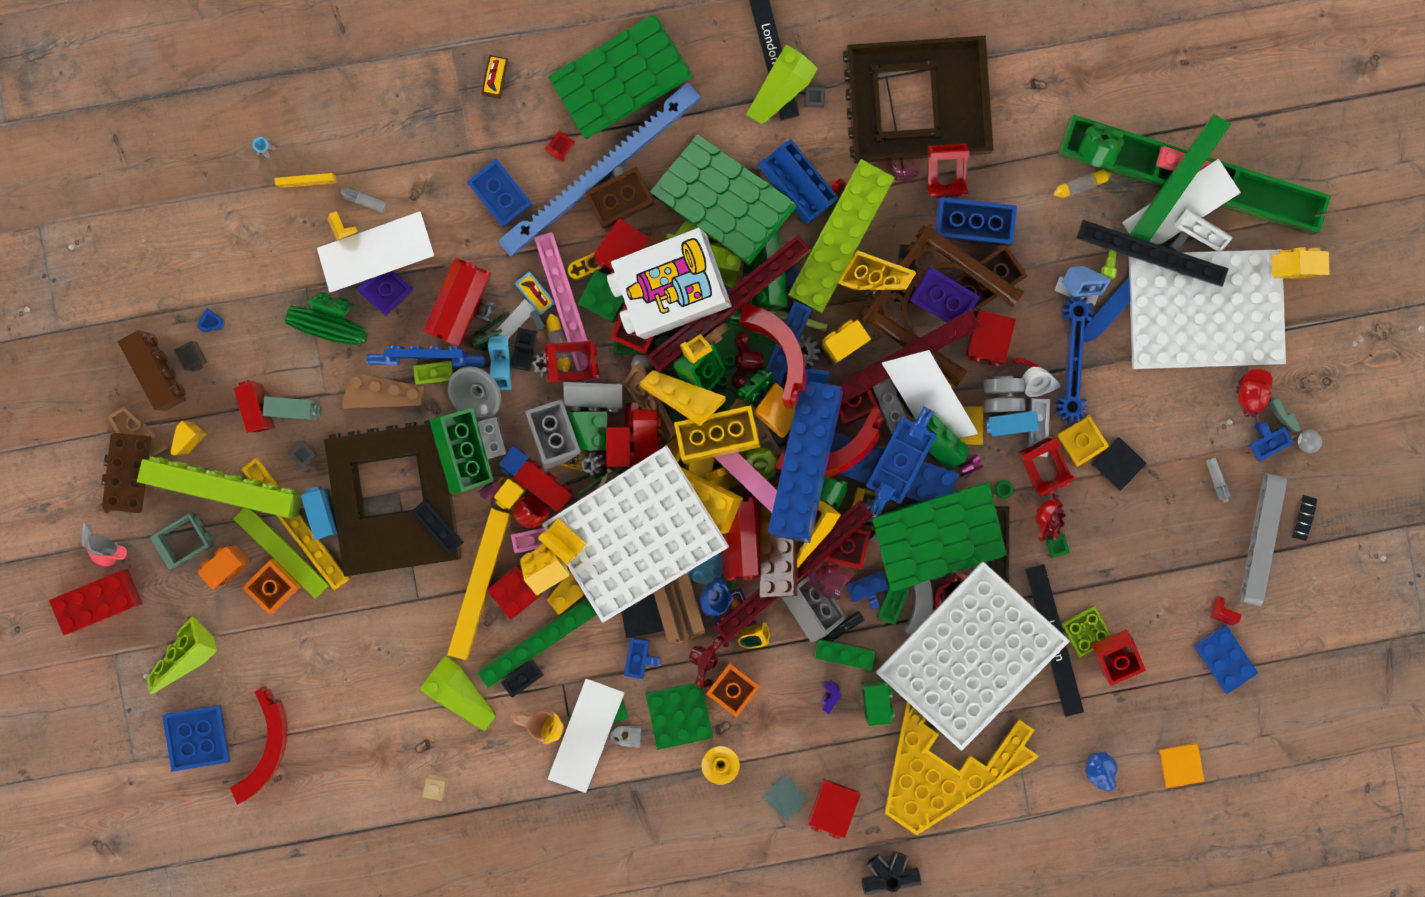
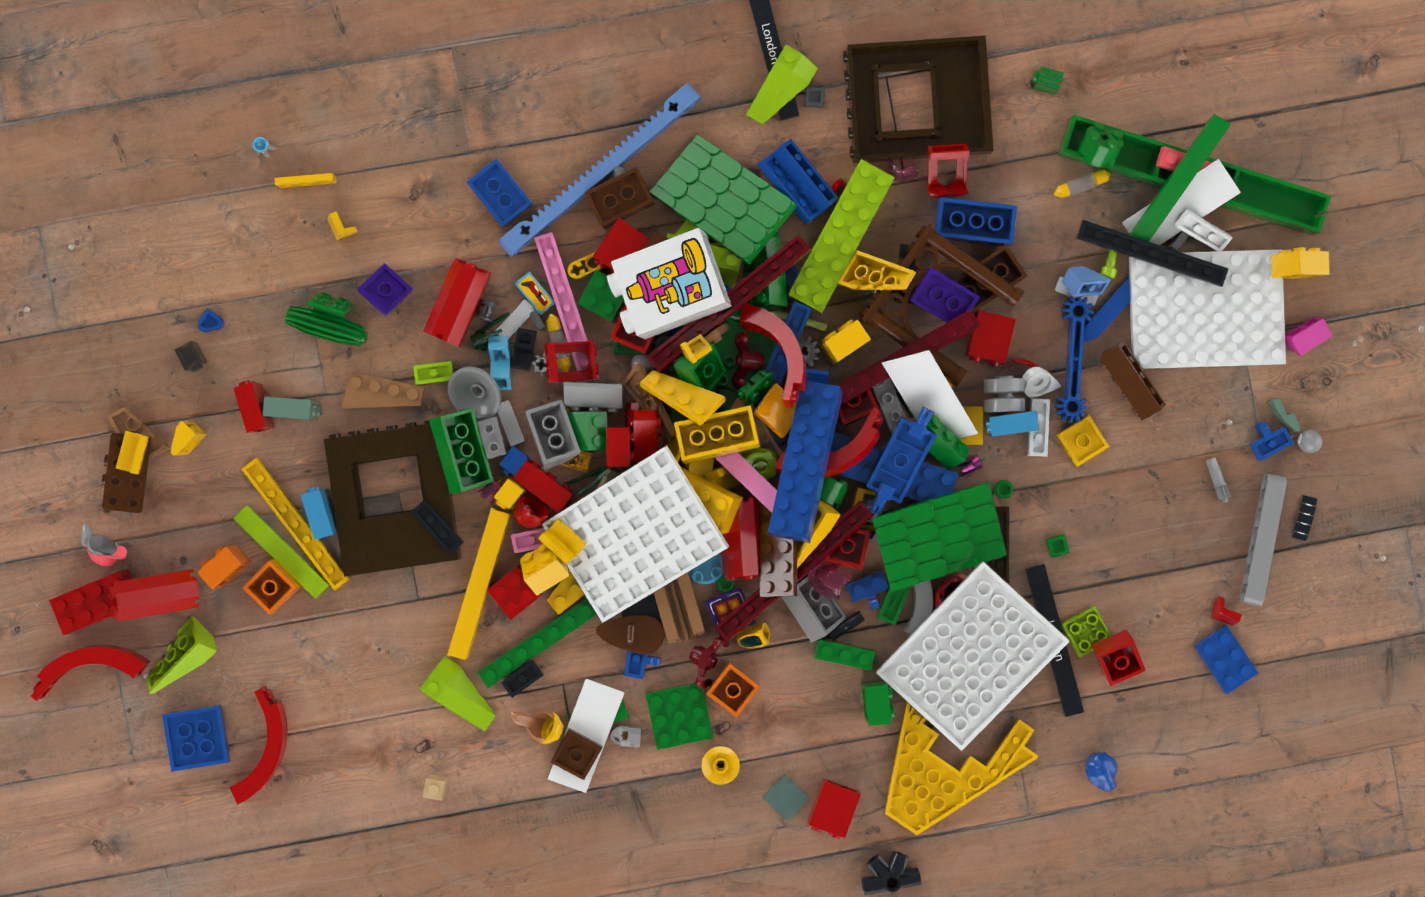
(114, 656): none -> red arch
(132, 452): none -> yellow panel
(152, 370): reddish brown brick -> none
(153, 595): none -> red brick
(165, 549): sand green window -> none
(221, 488): lime brick -> none
(303, 454): dark grey plate -> none
(363, 199): light grey piece -> none
(375, 252): white sticker -> none
(396, 352): blue plate -> none
(494, 76): slope -> none
(510, 423): none -> white sticker
(559, 146): red tile -> none
(576, 754): none -> reddish brown tile
(592, 463): light grey gear -> none
(620, 76): green piece -> none
(633, 633): none -> reddish brown shield
(715, 597): blue hair -> none
(830, 699): dark purple bracket -> none
(1047, 80): none -> green brick
(1050, 517): hair -> none
(1063, 474): red panel -> none
(1119, 463): black tile -> none
(1132, 381): none -> reddish brown brick
(1181, 765): light orange tile -> none
(1254, 391): red hair -> none
(1308, 335): none -> dark pink hinge

